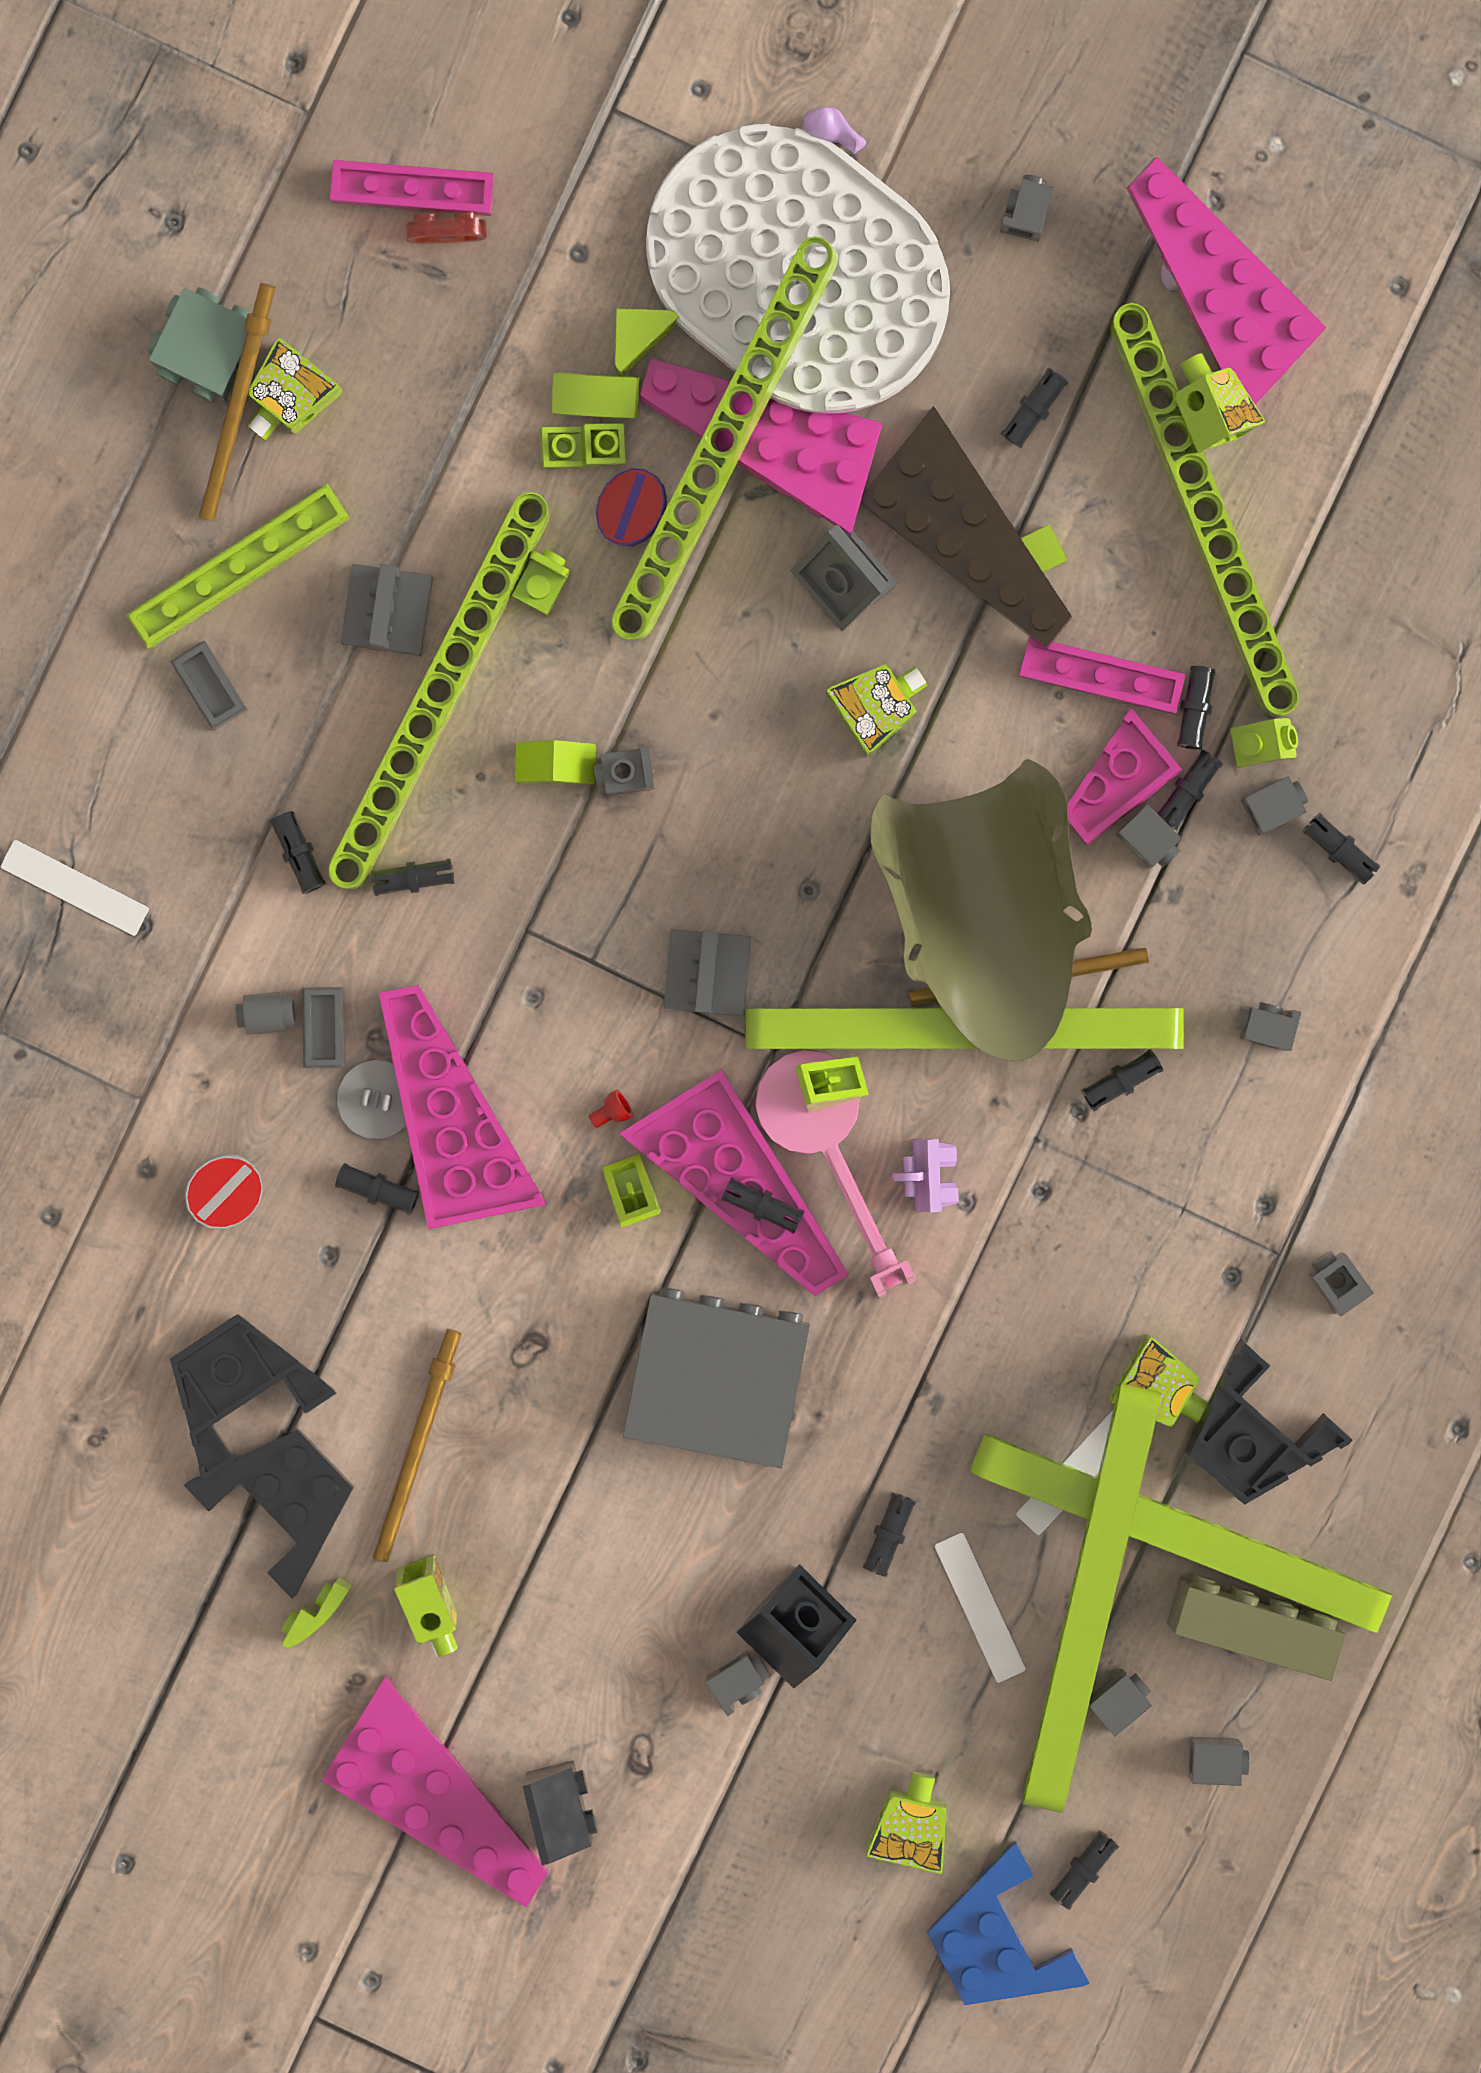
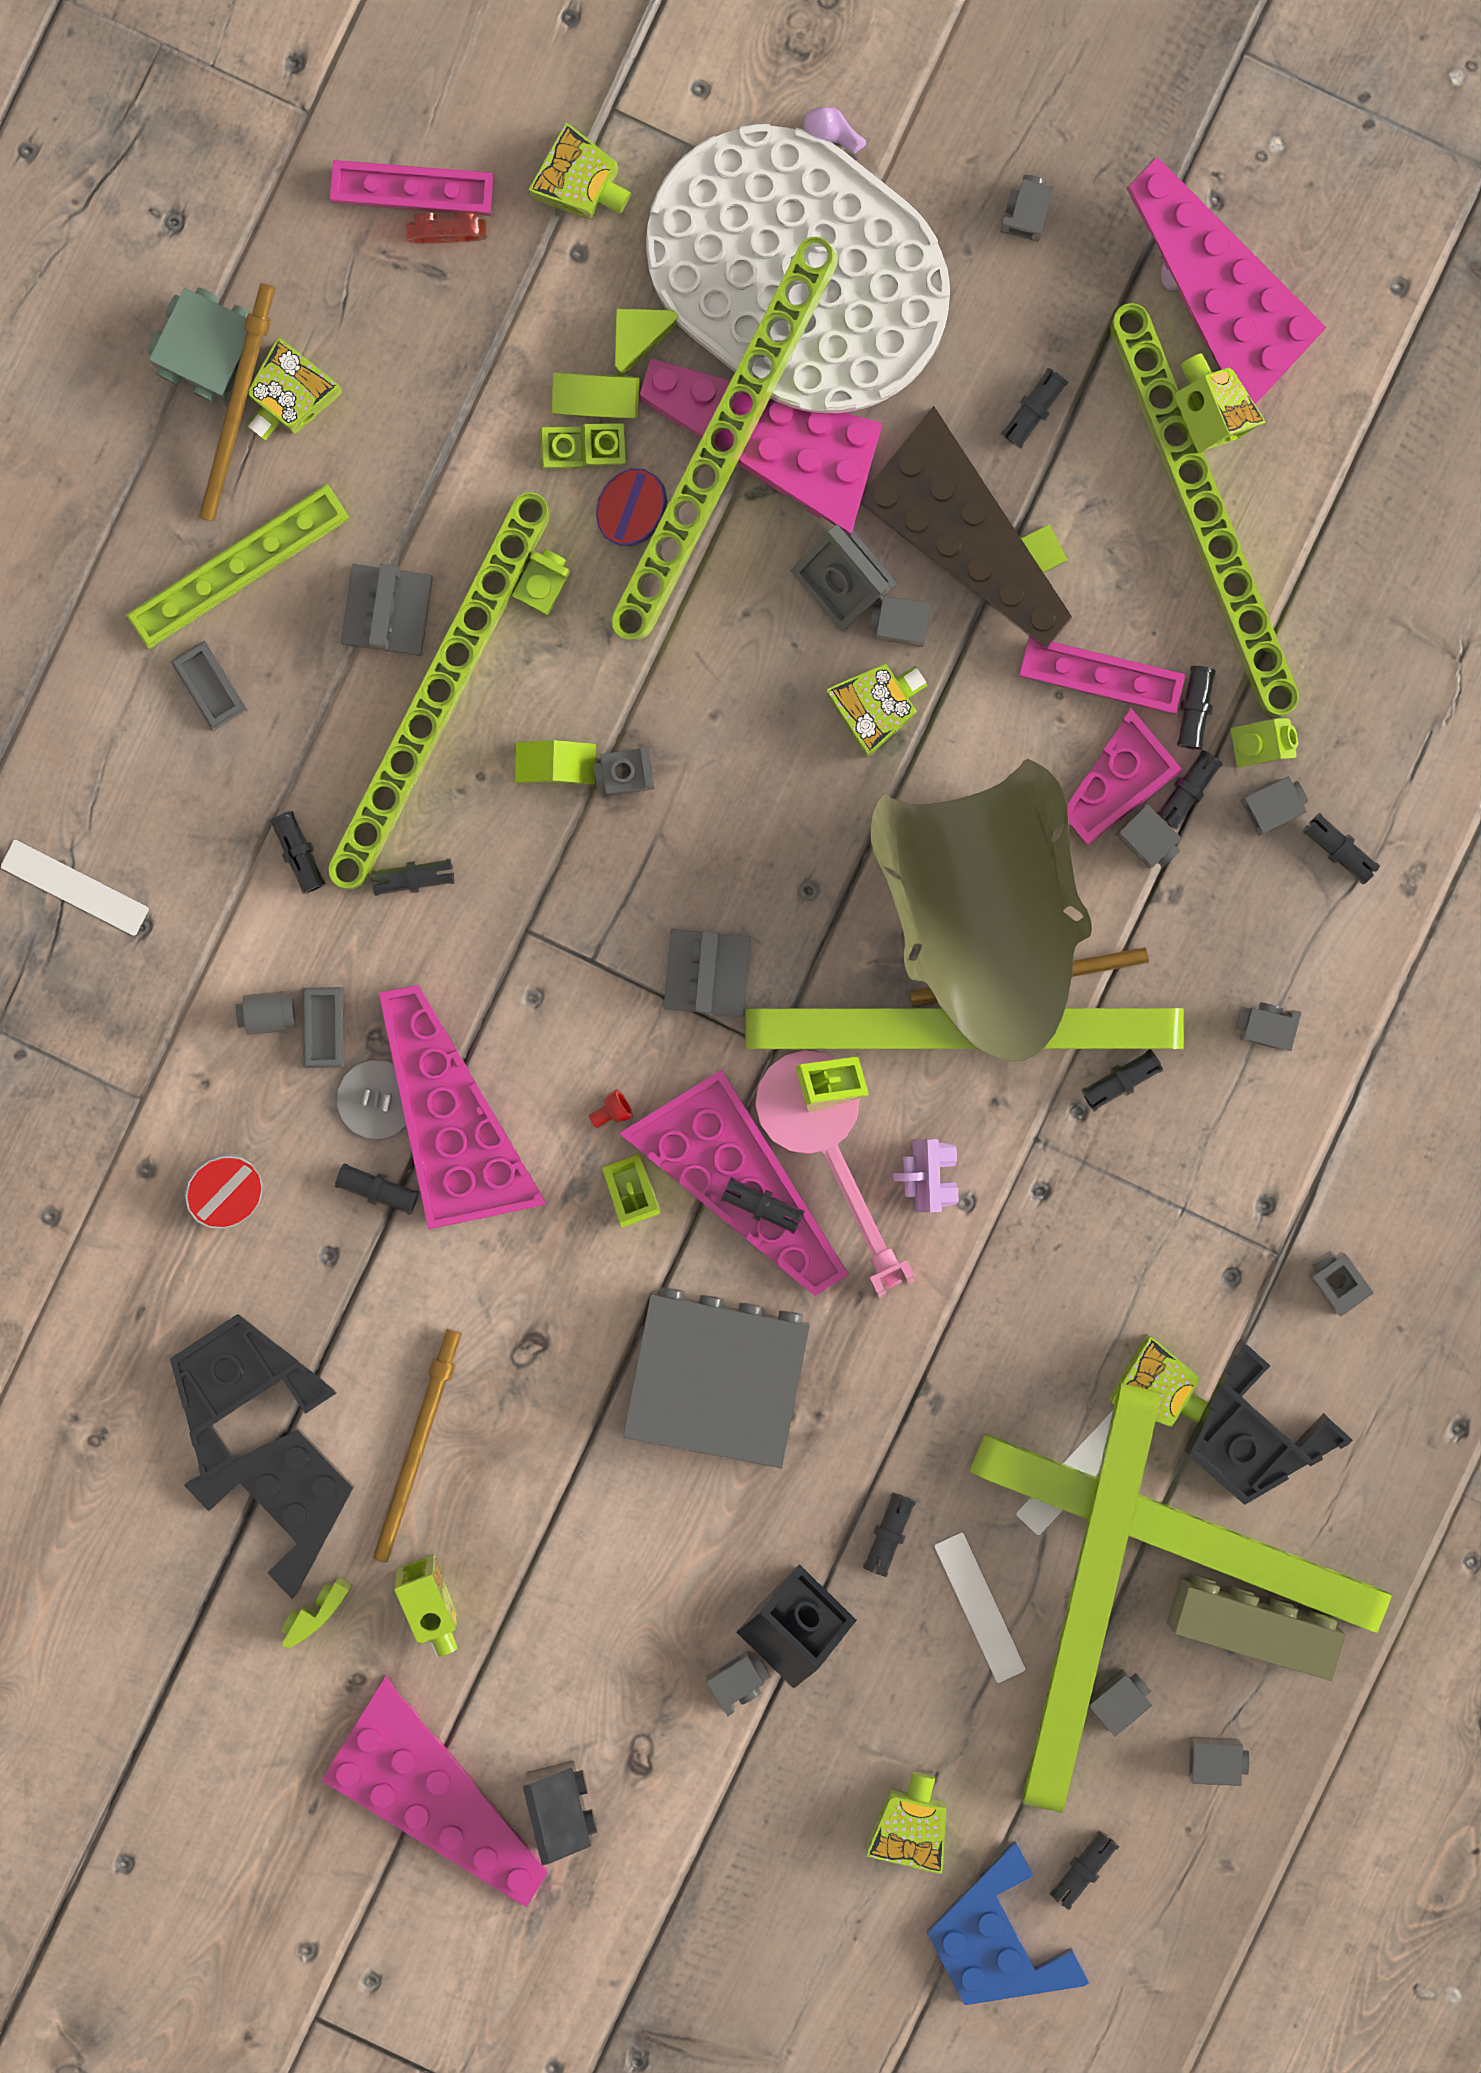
(578, 177): none -> torso
(901, 621): none -> dark grey brick

